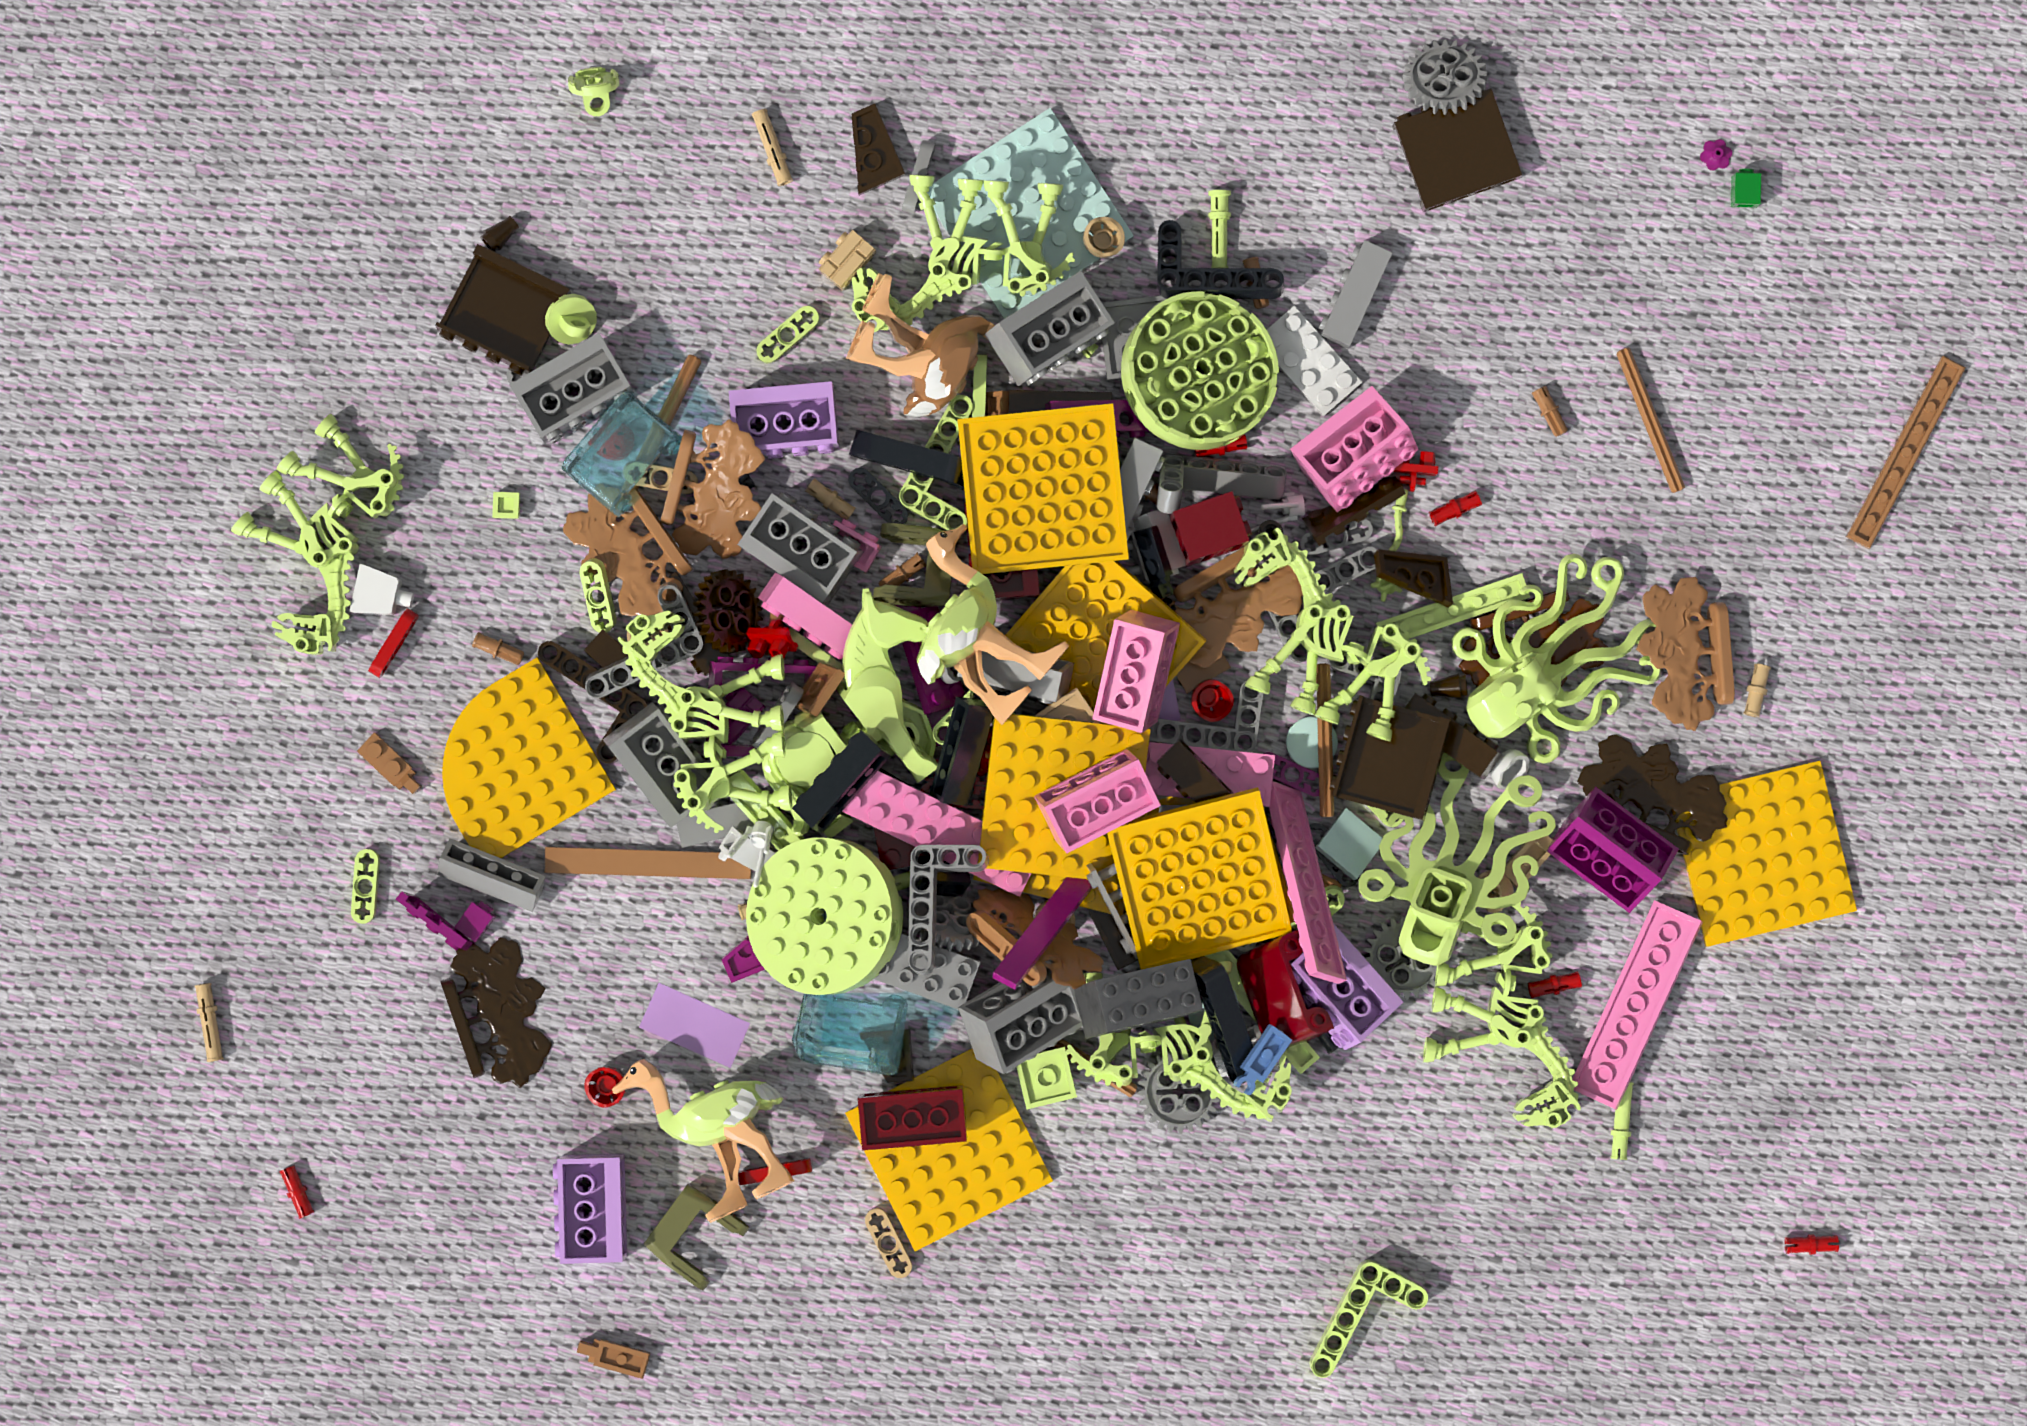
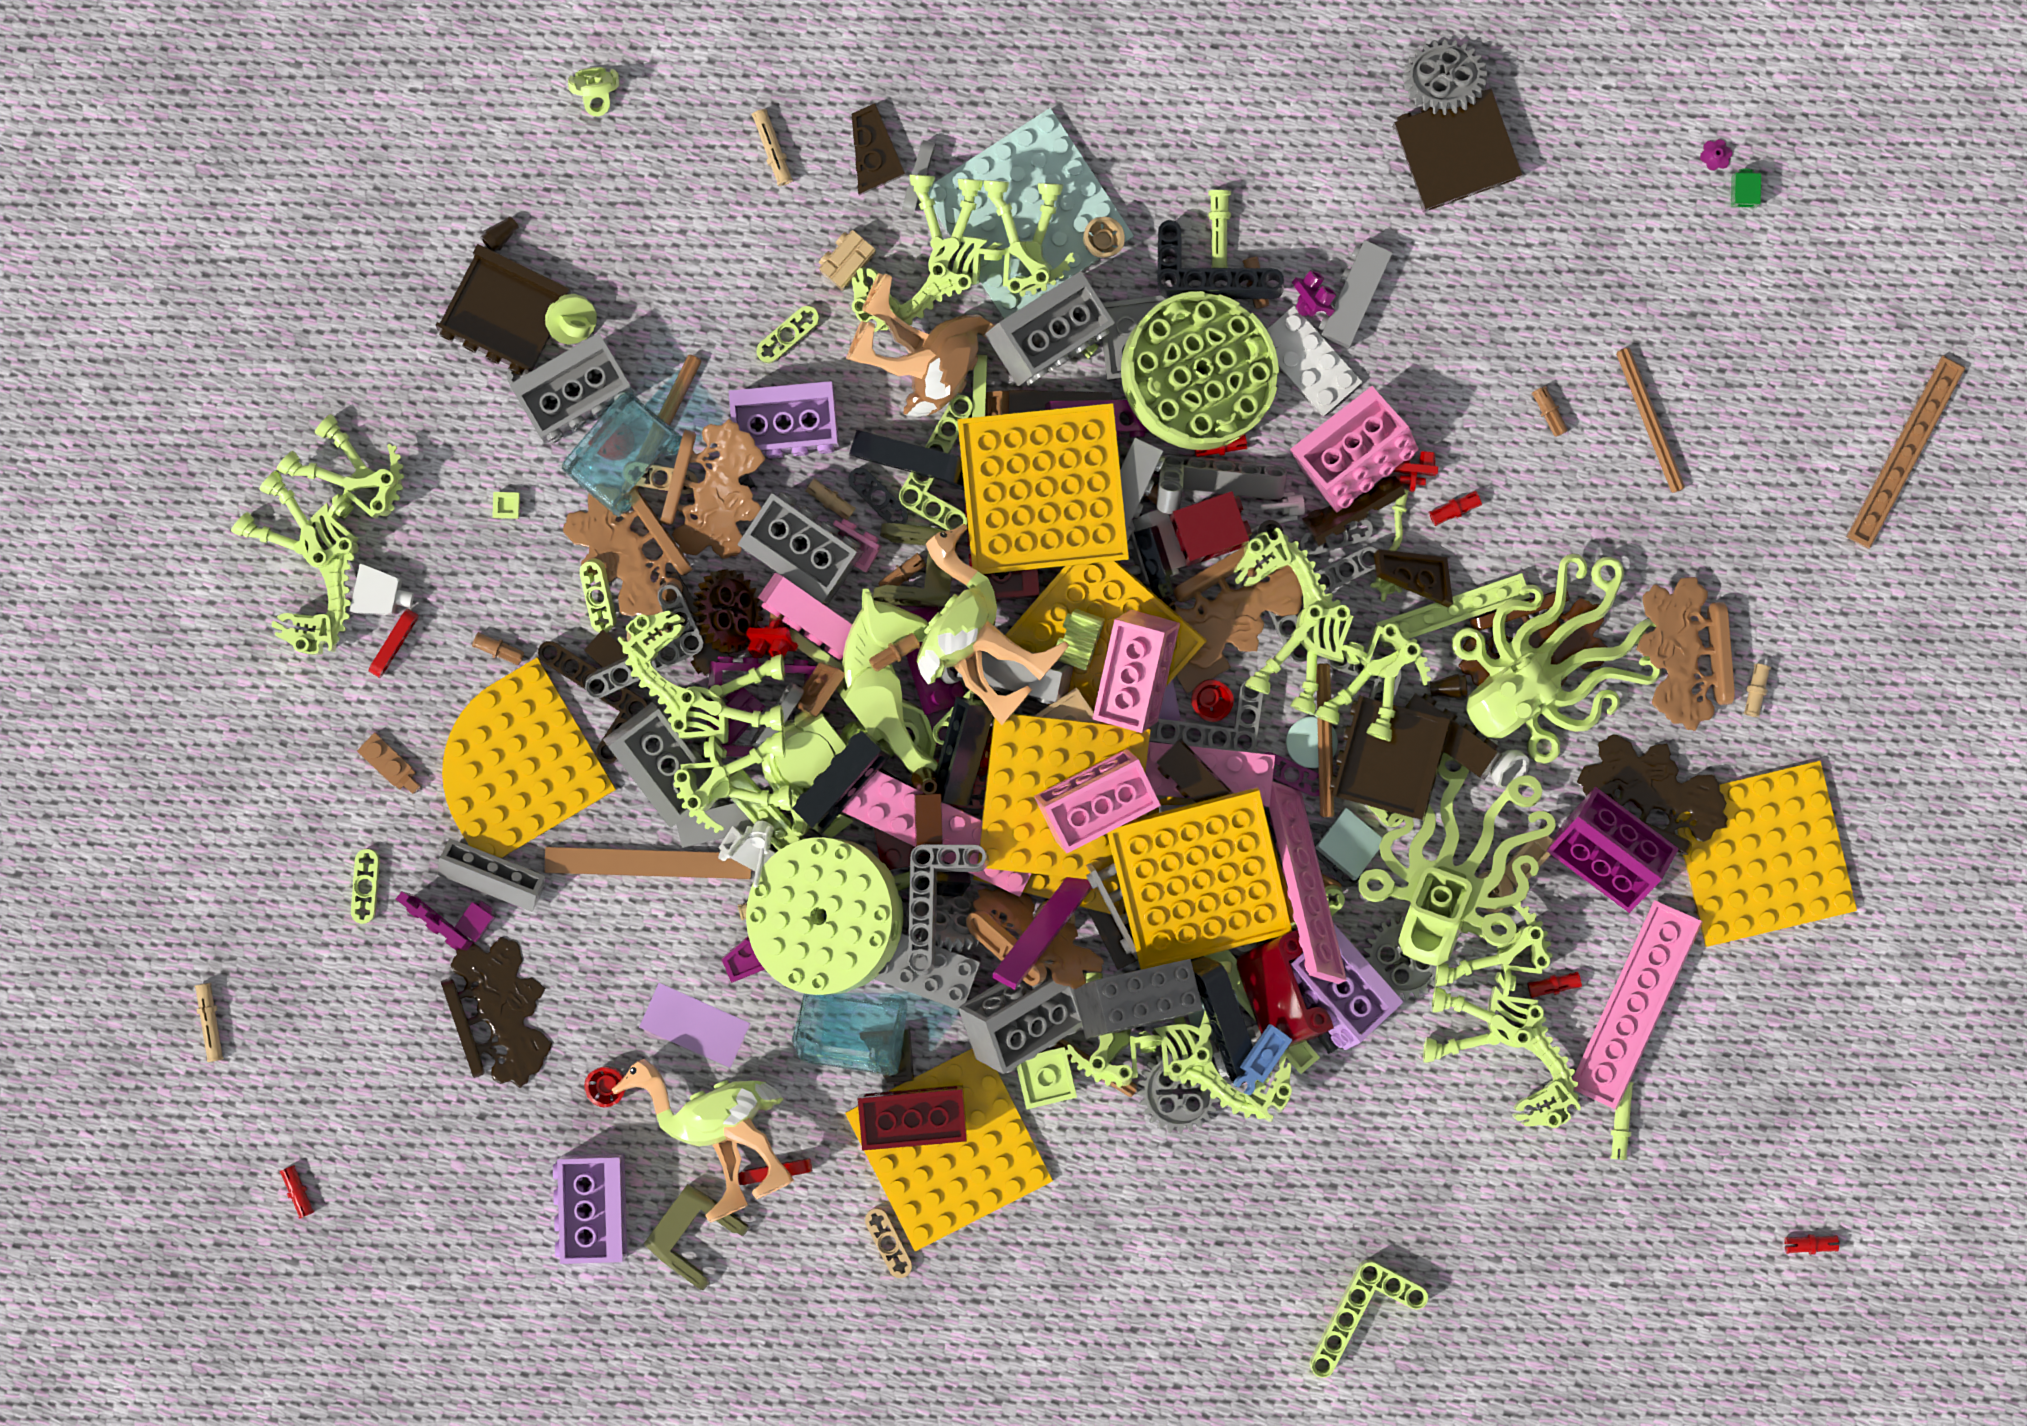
(615, 1357): medium nougat hinge -> none
(894, 652): none -> medium nougat axle
(921, 777): none -> dark brown cone
(928, 819): none -> reddish brown tile
(1082, 636): none -> yellowish green brick
(1311, 297): none -> magenta hips

